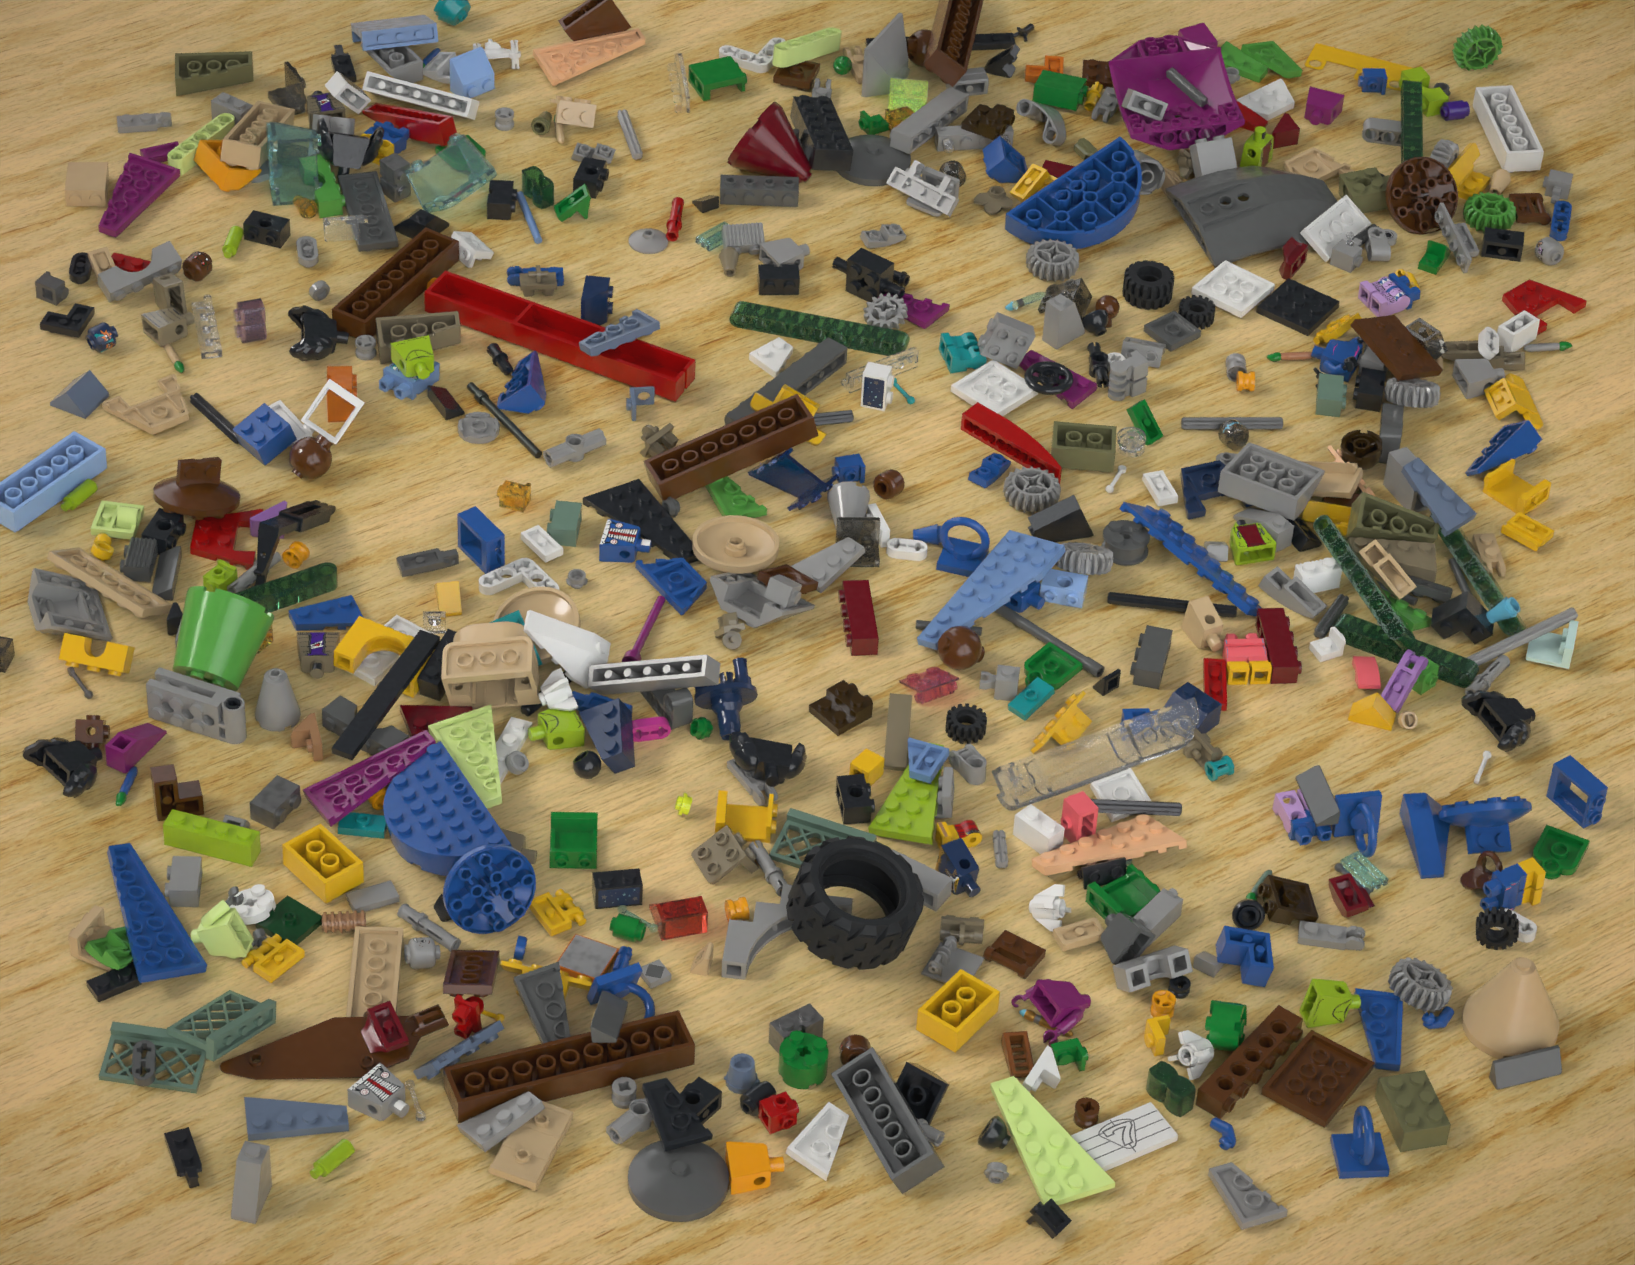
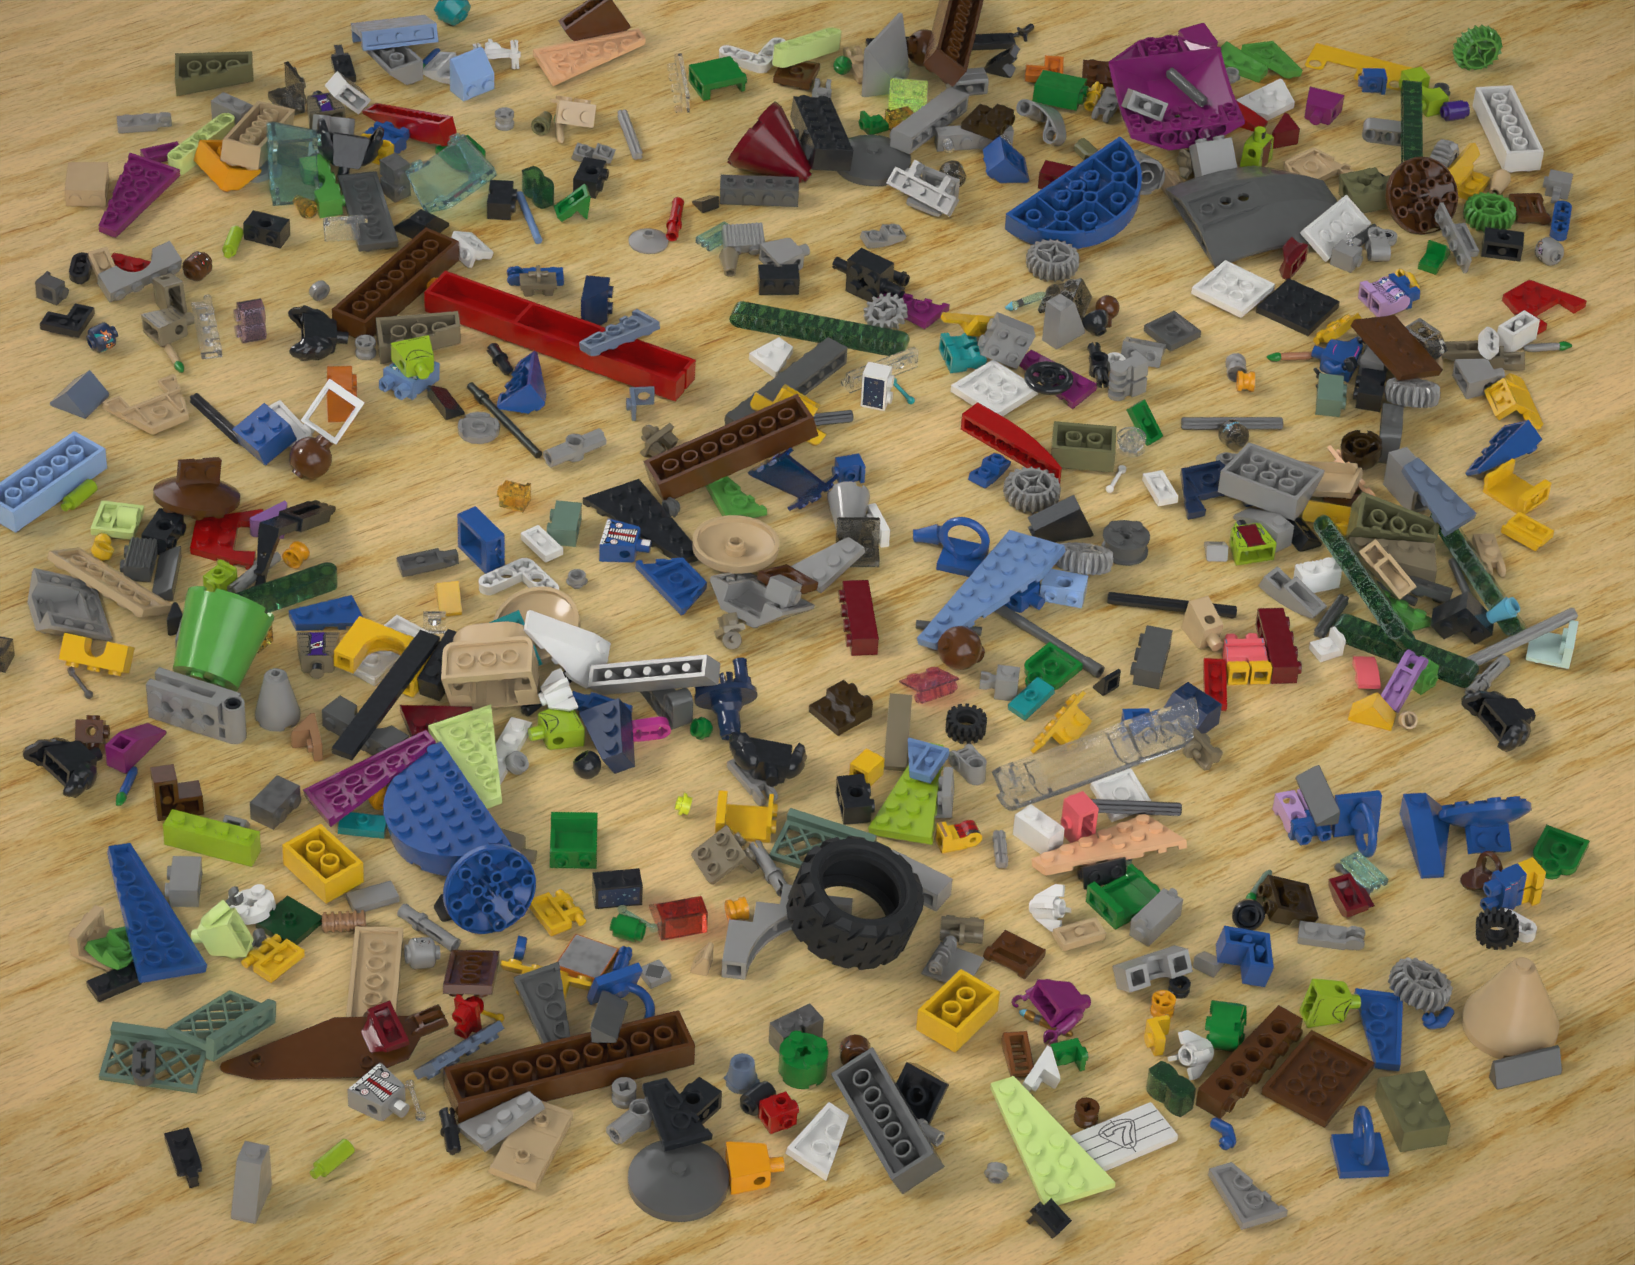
(292, 1118): sand blue wing -> none
(307, 251): light grey plate -> none
(421, 95): white brick -> none
(450, 1130): none -> black axle
(634, 654): magenta piece -> none
(888, 484): reddish brown head -> none
(906, 549): white beam -> none
(959, 865): dark blue torso -> none
(971, 324): none -> yellow plate
(994, 200): dark tan plate -> none
(994, 1134): black brick -> none
(1031, 182): yellow slope -> none
(1125, 937): dark grey torso -> none
(1148, 285): black tyre -> none
(1186, 549): blue wing -> none
(1197, 311): black tyre -> none
(1209, 766): teal bush -> none
(1487, 755): white hinge -> none
(1559, 791): blue window -> none

